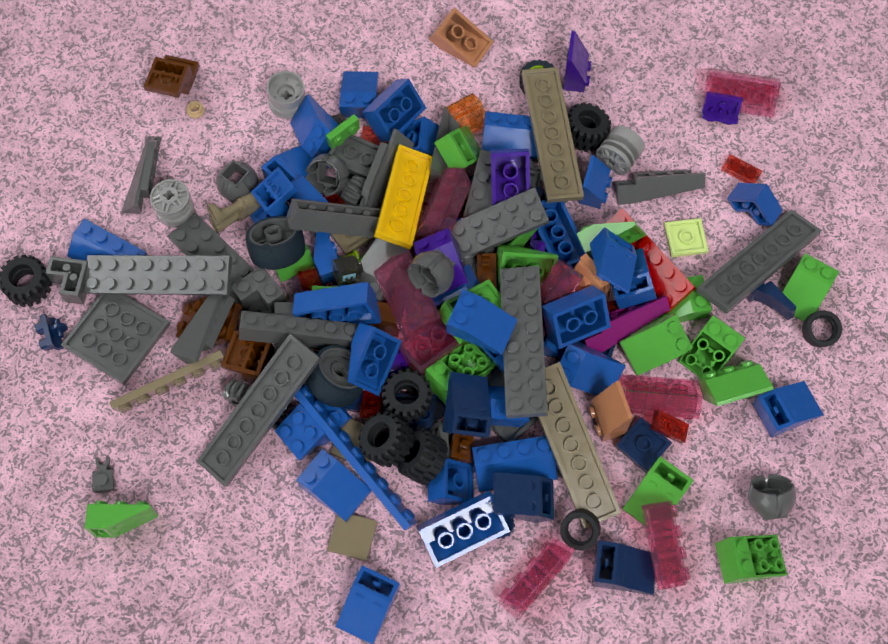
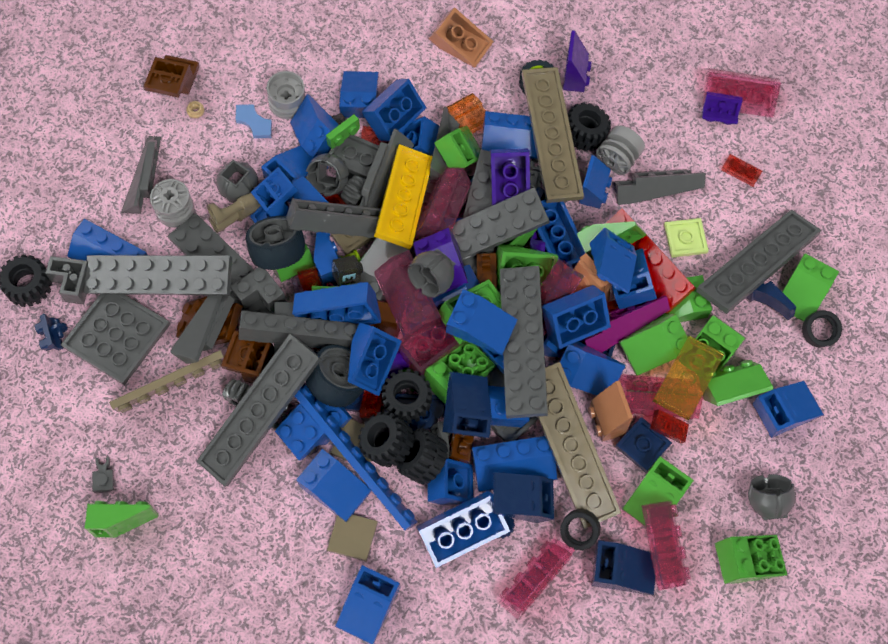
(259, 126): none -> medium blue tile
(688, 377): none -> clear yellow tile
(756, 200): blue brick -> none

